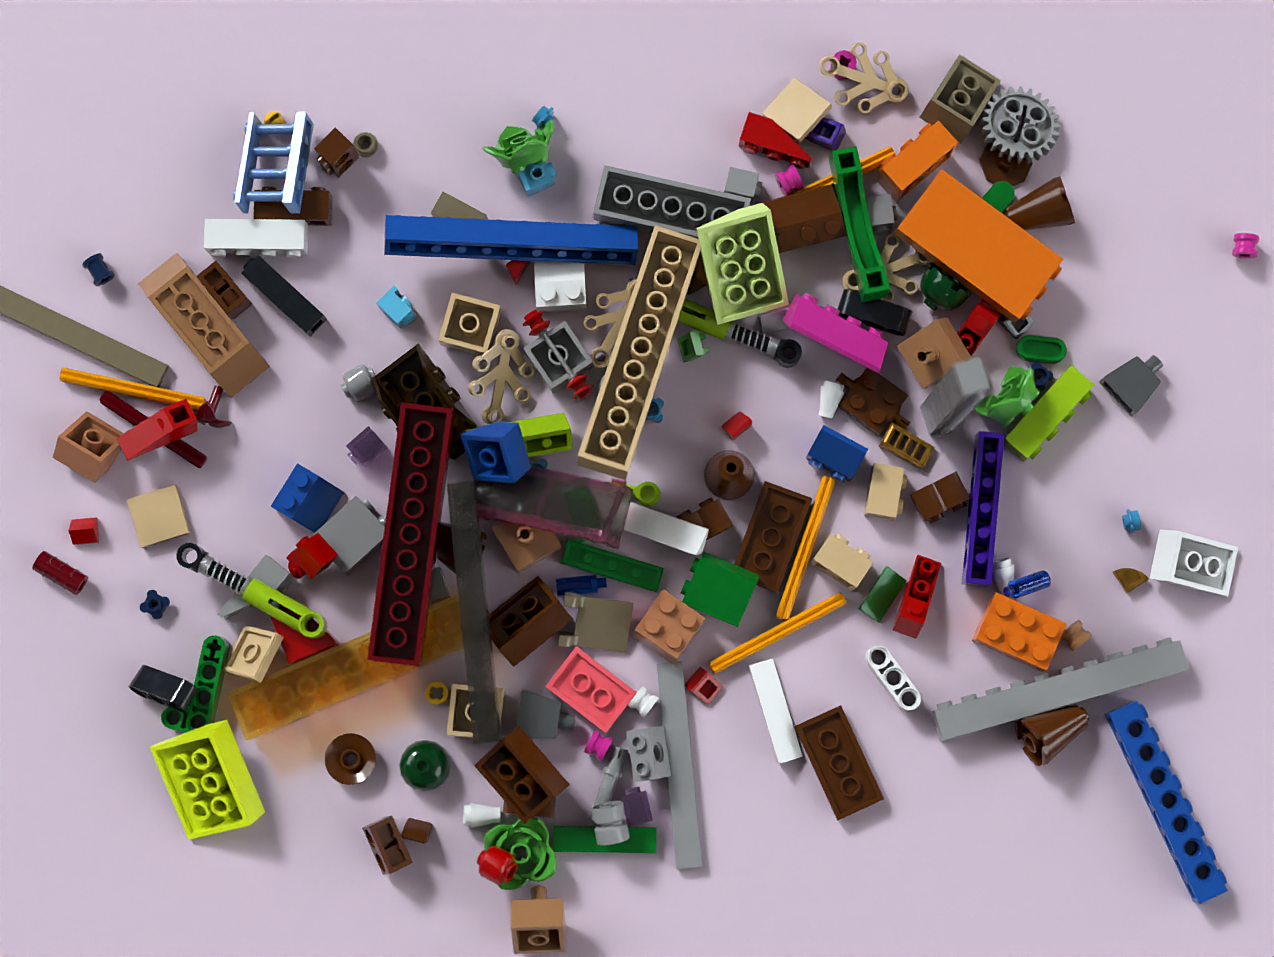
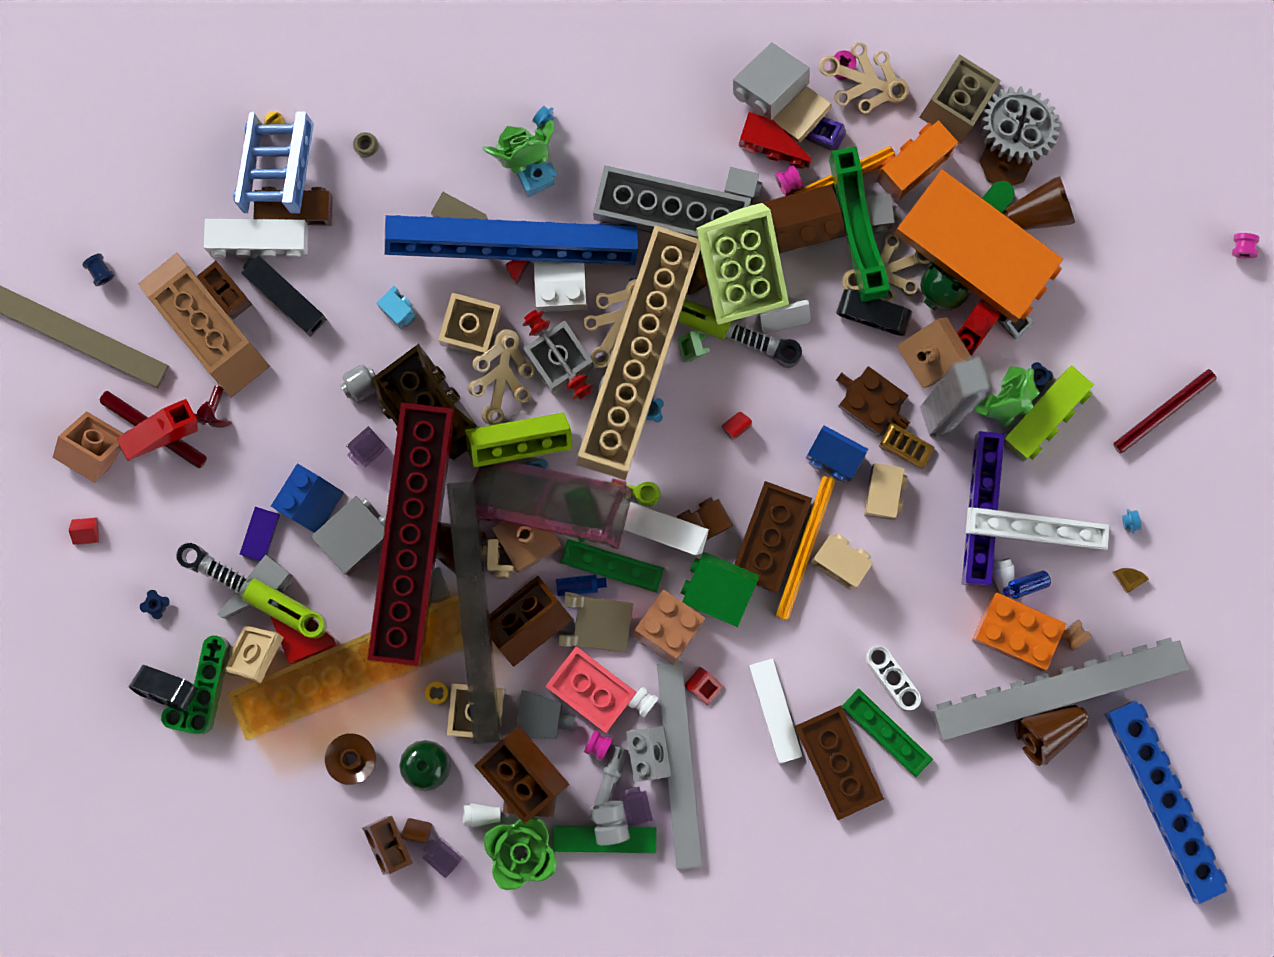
(60, 572): dark red axle -> none
(128, 388): light orange axle -> none
(158, 516): tan tile -> none
(208, 780): neon yellow slope -> none
(259, 534): none -> dark purple tile
(310, 557): red brick -> none
(336, 153): reddish brown brick -> none
(442, 856): none -> clear purple brick
(492, 557): none -> tan bracket
(496, 452): blue slope -> none
(496, 865): red head -> none
(538, 924): medium nougat brick -> none
(729, 484): reddish brown cone -> none
(771, 81): none -> light grey brick
(777, 633): light orange axle -> none
(830, 397): white cone -> none
(836, 332): dark pink slope -> none
(882, 594): green slope -> none
(887, 732): none -> green tile
(917, 597): red slope -> none
(939, 497): reddish brown brick -> none
(1037, 528): none -> white tile
(1041, 349): green tile -> none
(1133, 382): dark grey torso -> none
(1164, 411): none -> dark red axle
(1193, 562): white slope -> none

